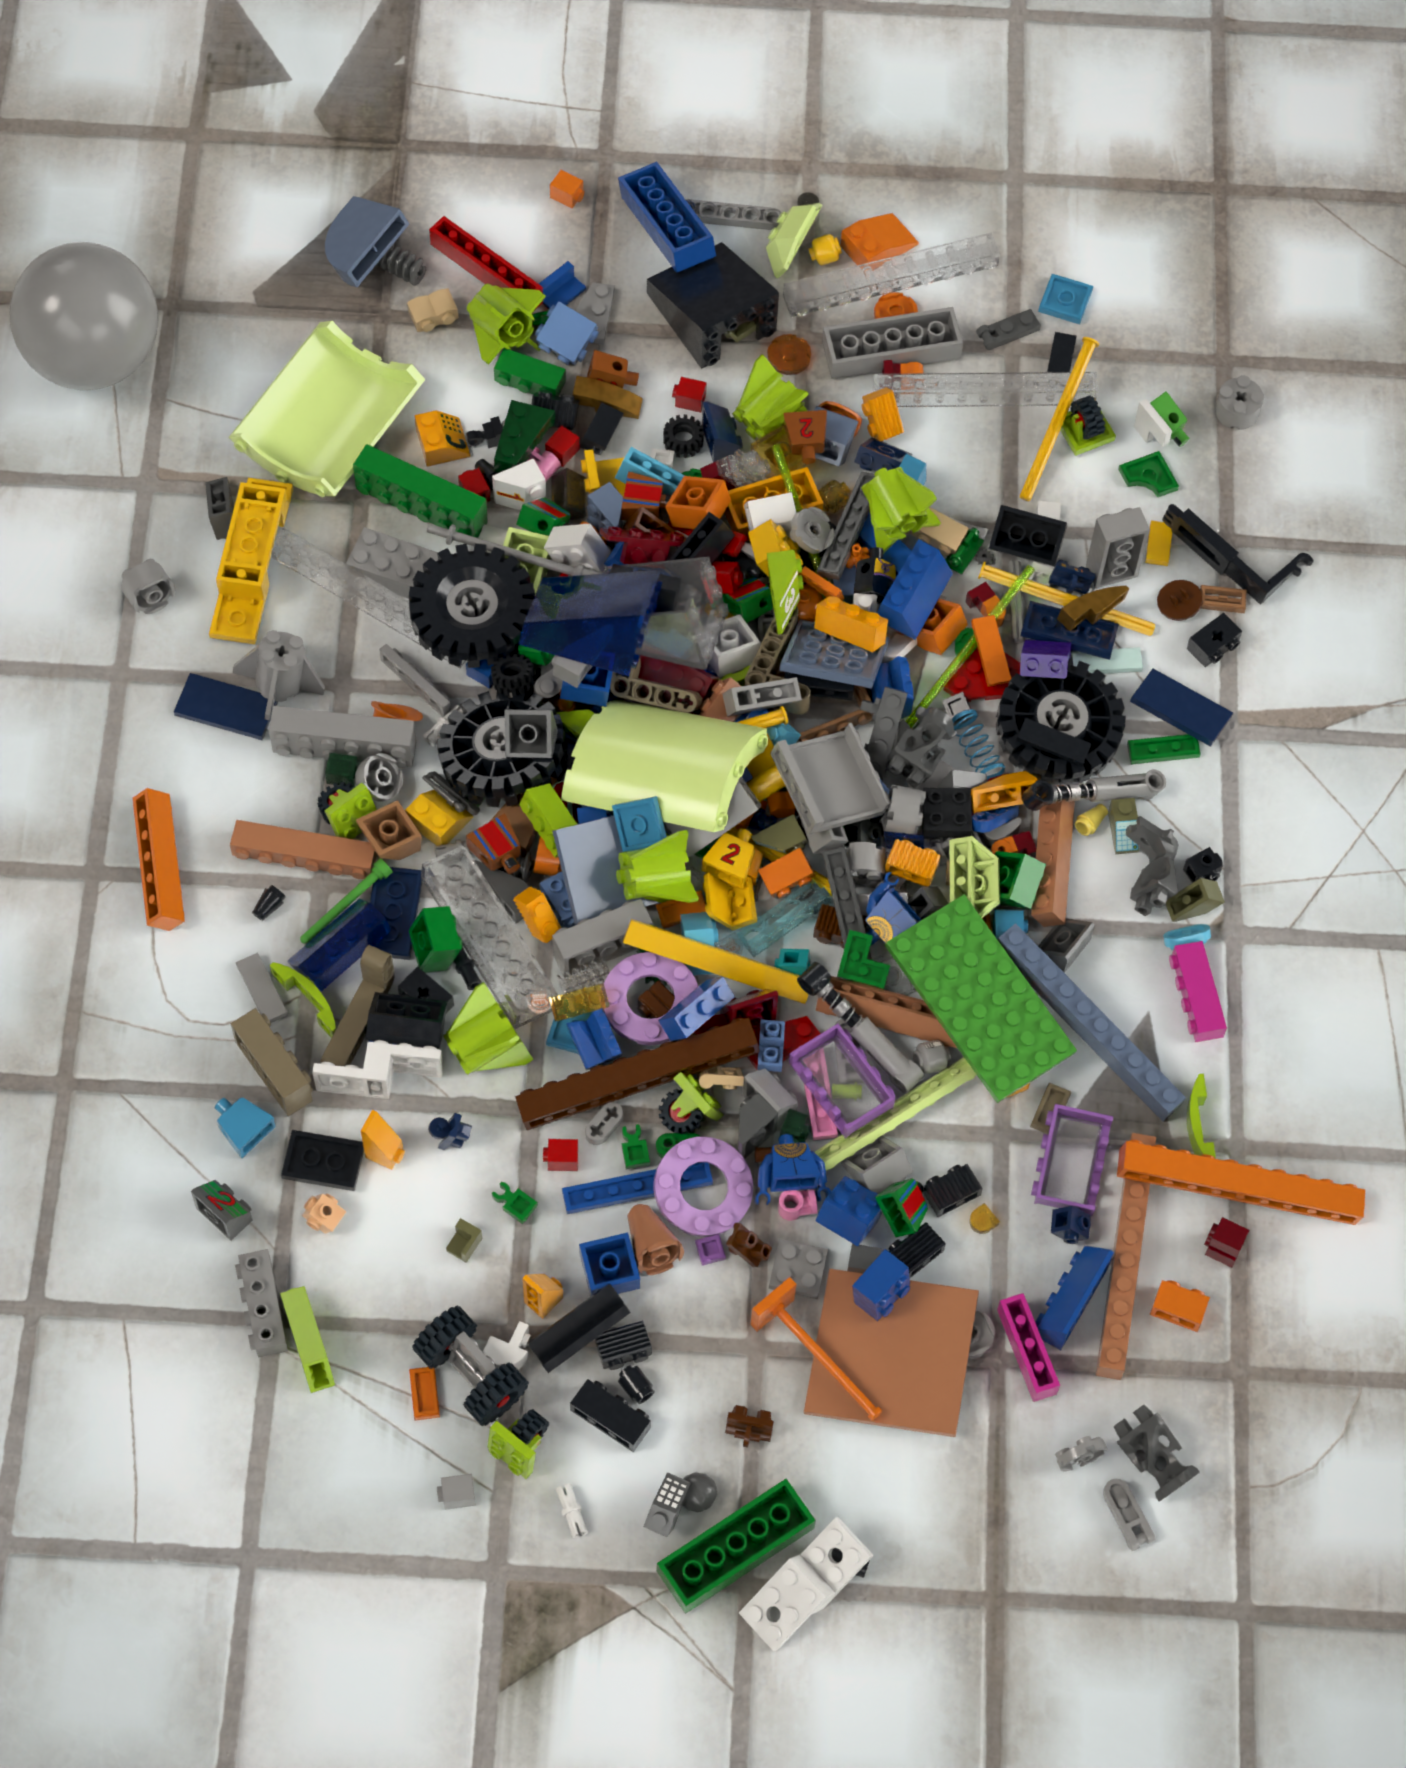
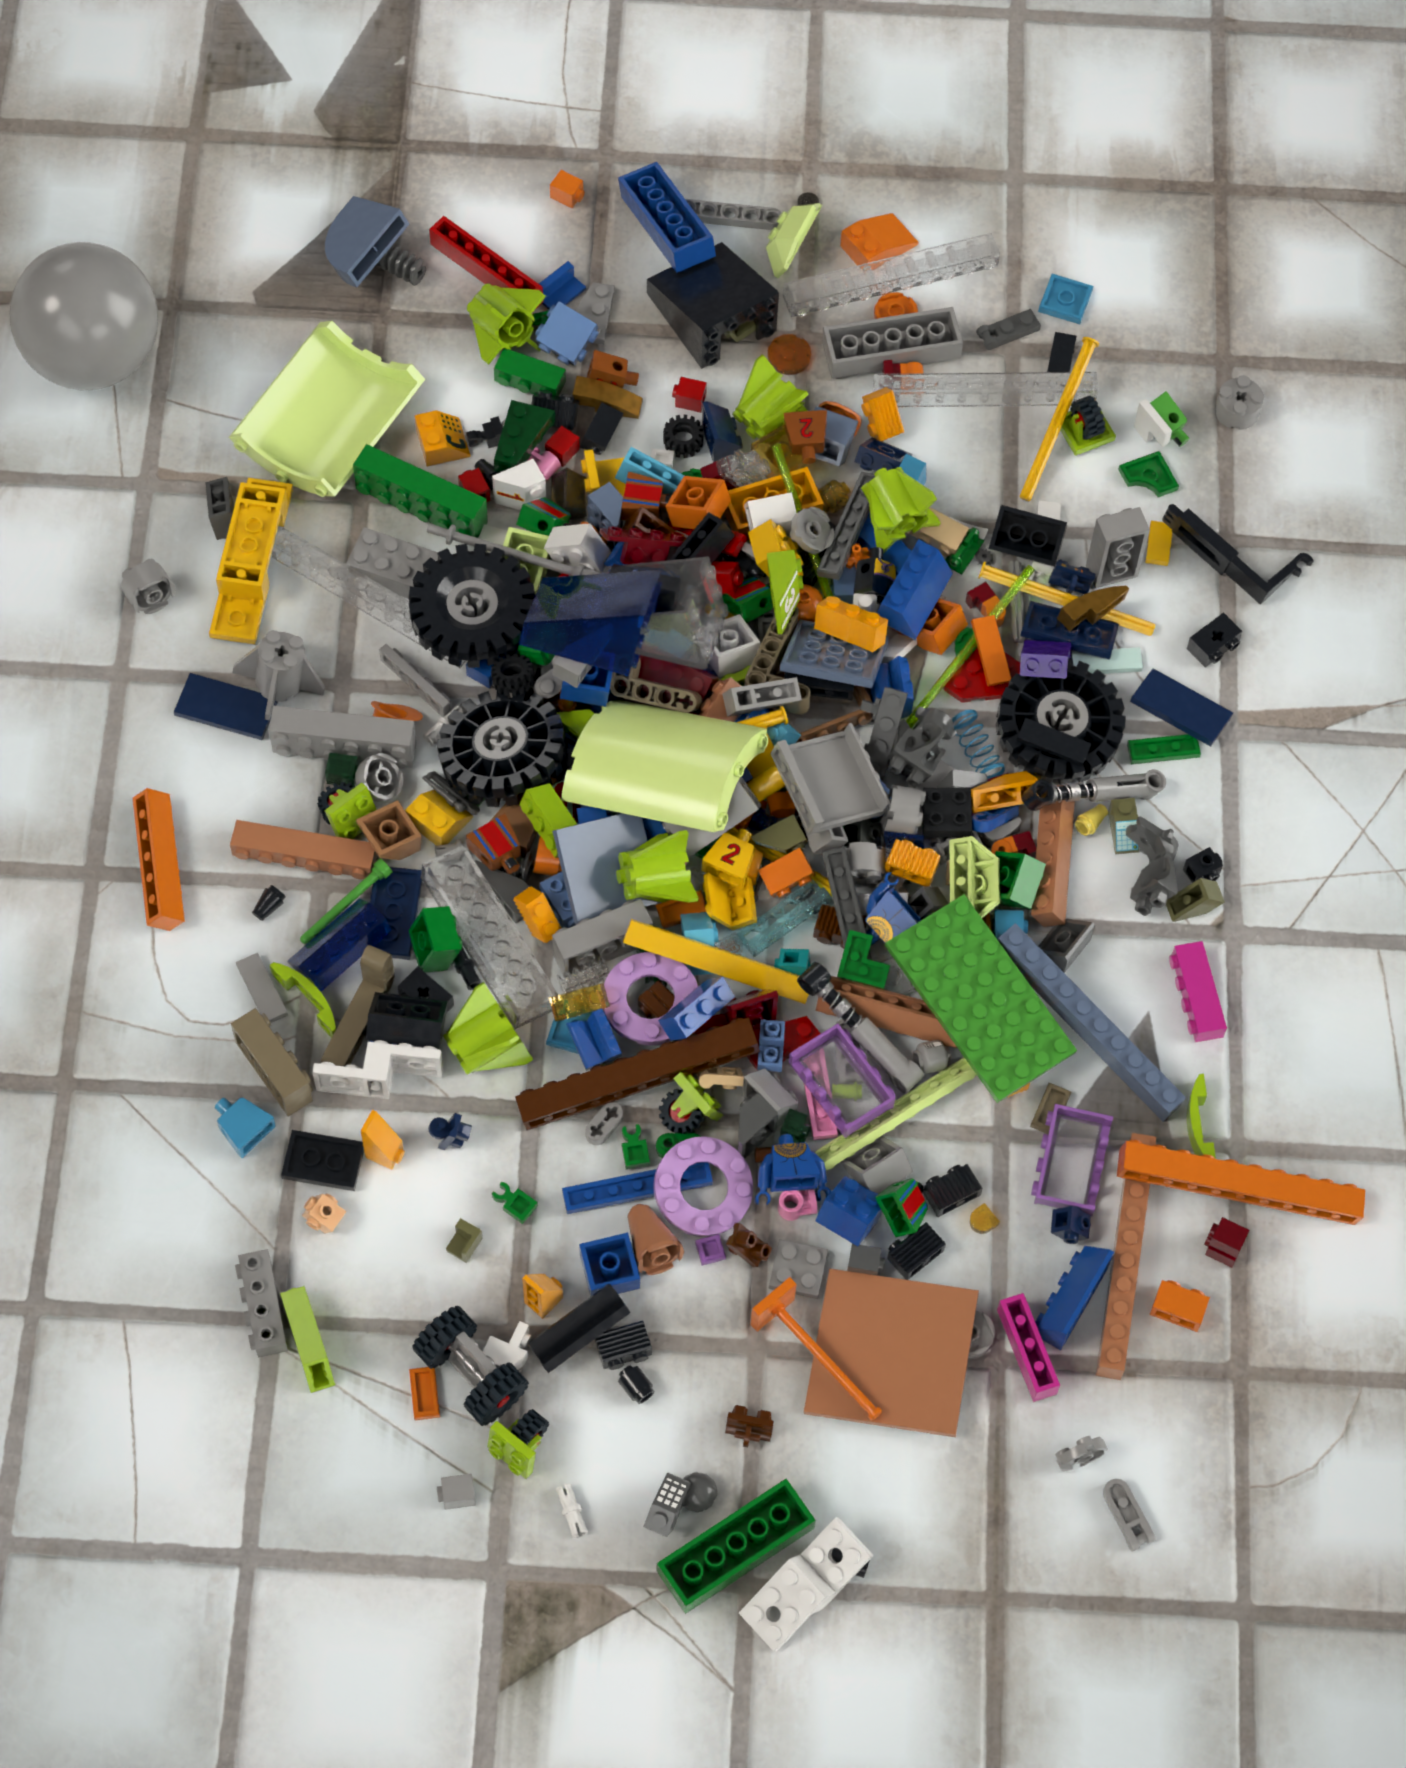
(222, 1208): dark grey slope -> none
(432, 310): tan brick -> none
(530, 733): dark grey slope -> none
(538, 999): clear tile -> none
(561, 1154): red brick -> none
(611, 1414): black brick -> none
(639, 823): dark azure tile -> none
(820, 584): orange tile -> none
(825, 249): yellow head -> none
(881, 1285): blue brick -> none
(956, 705): plate -> none
(1146, 1438): dark grey hips -> none
(1179, 600): reddish brown piece -> none
(1186, 935): medium azure plate -> none
(1221, 602): medium nougat tile -> none

